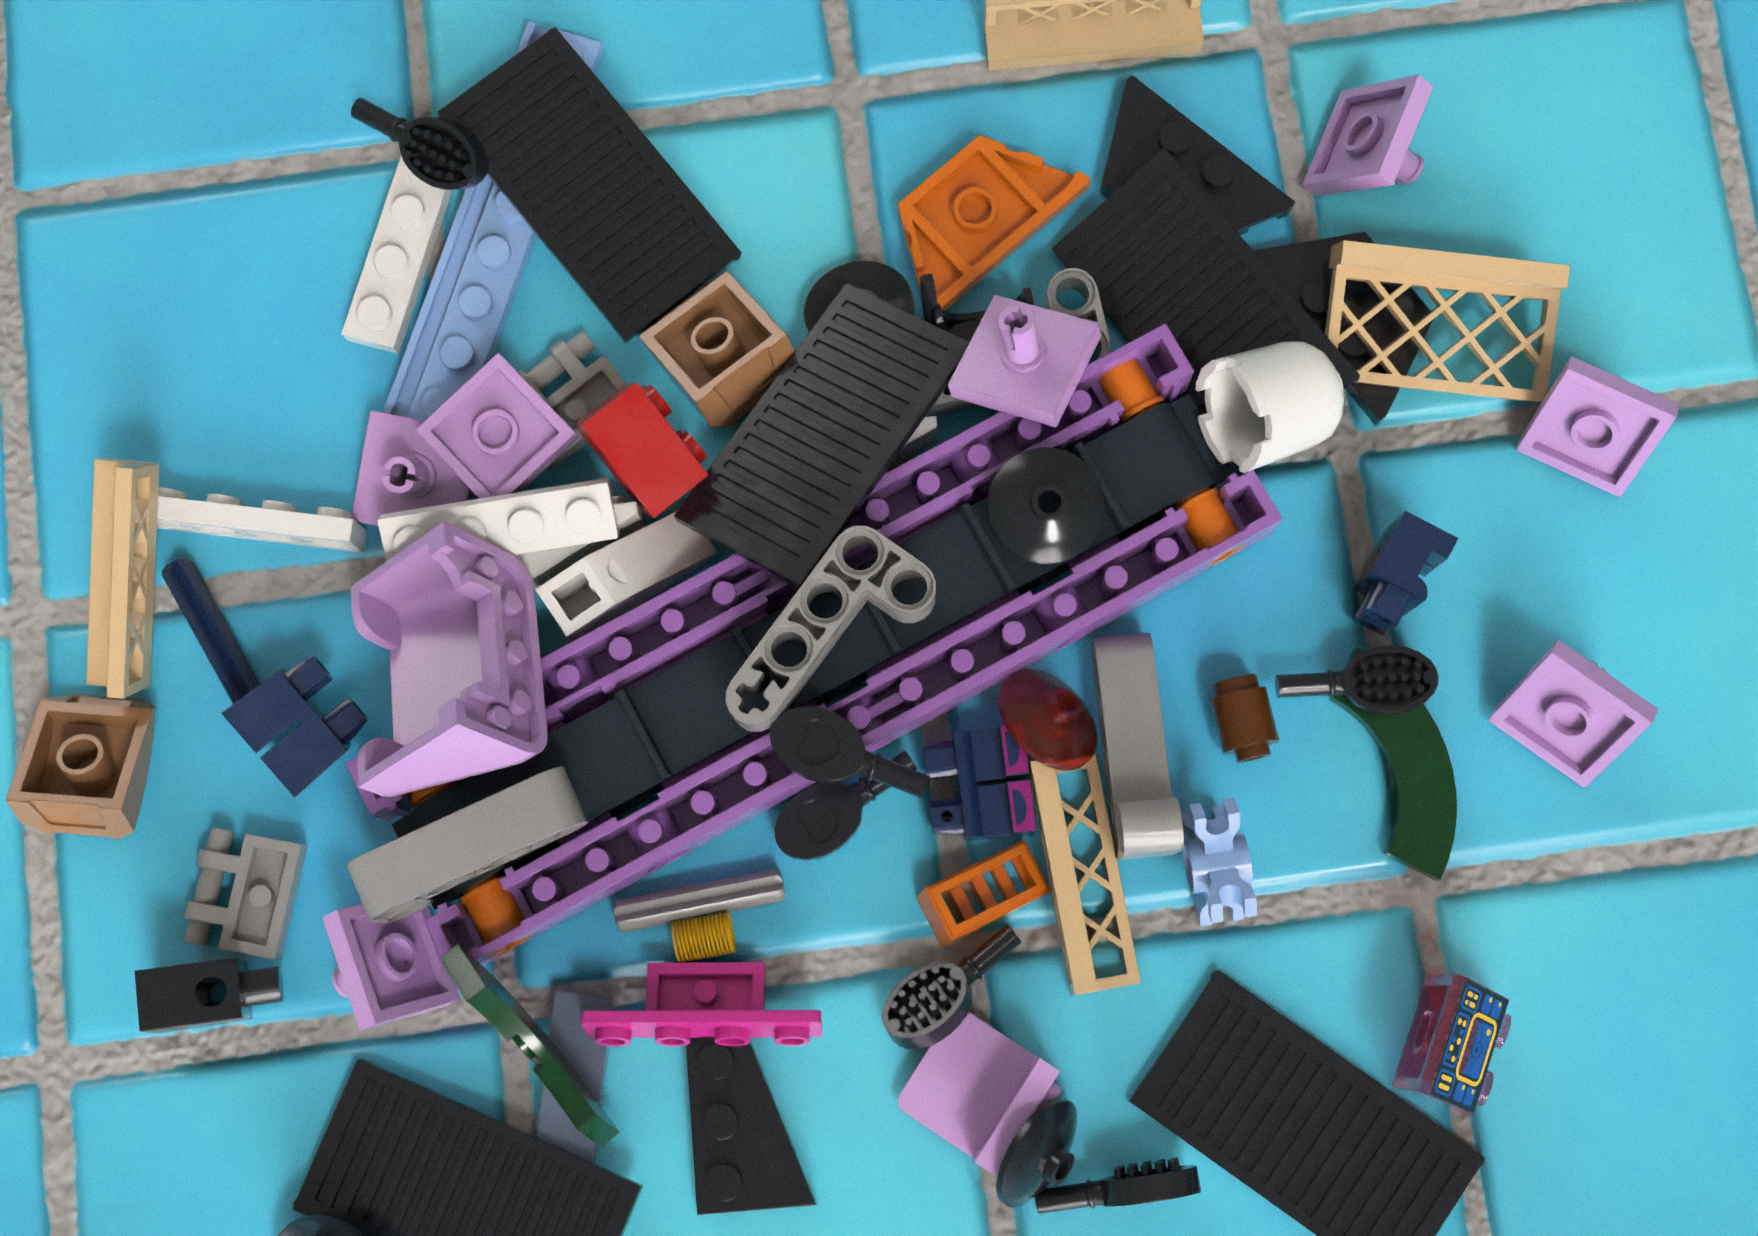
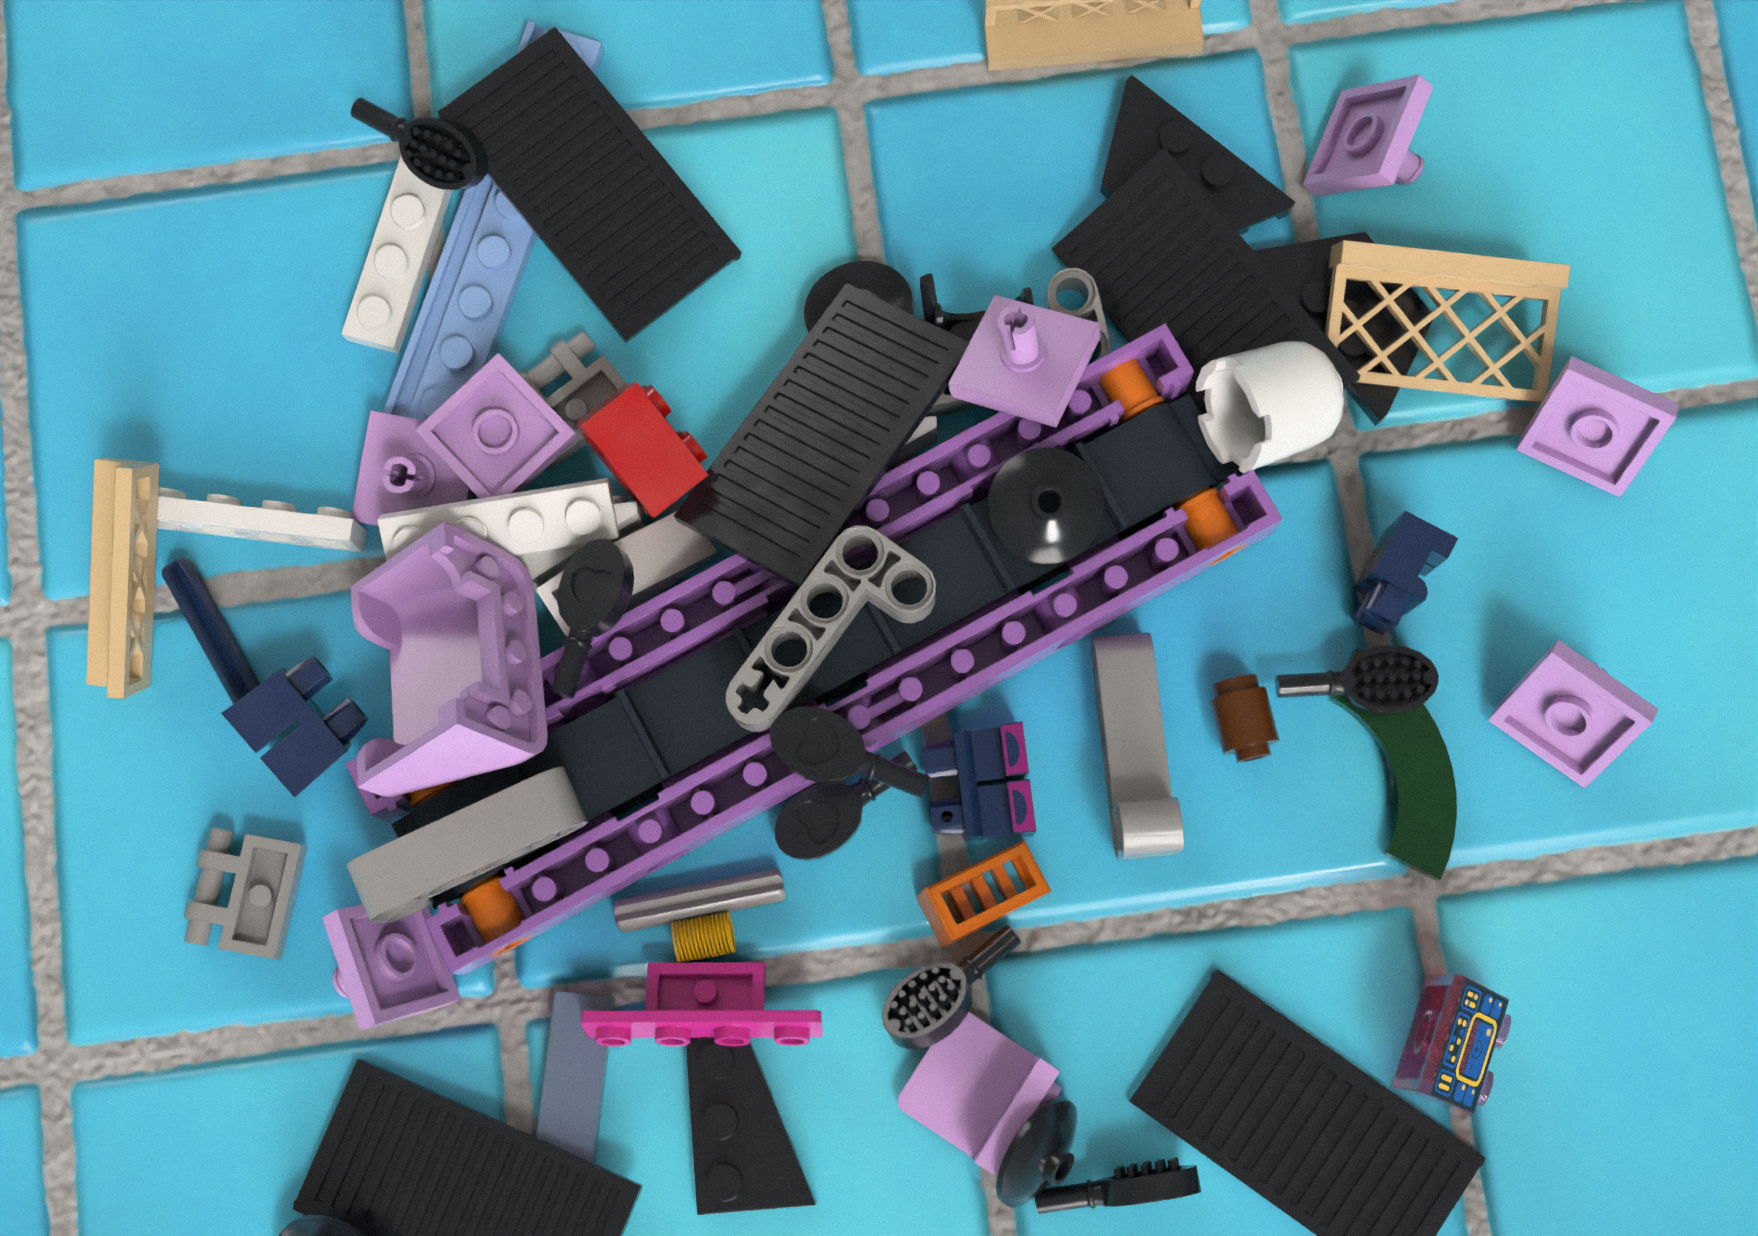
(84, 765): medium nougat slope -> none
(180, 994): black torso -> none
(514, 1023): dark green tile -> none
(591, 602): none -> black piece
(719, 350): medium nougat slope -> none
(980, 213): orange wing -> none
(1047, 719): clear red dish -> none
(1064, 884): tan fence -> none
(1218, 863): light blue pin -> none

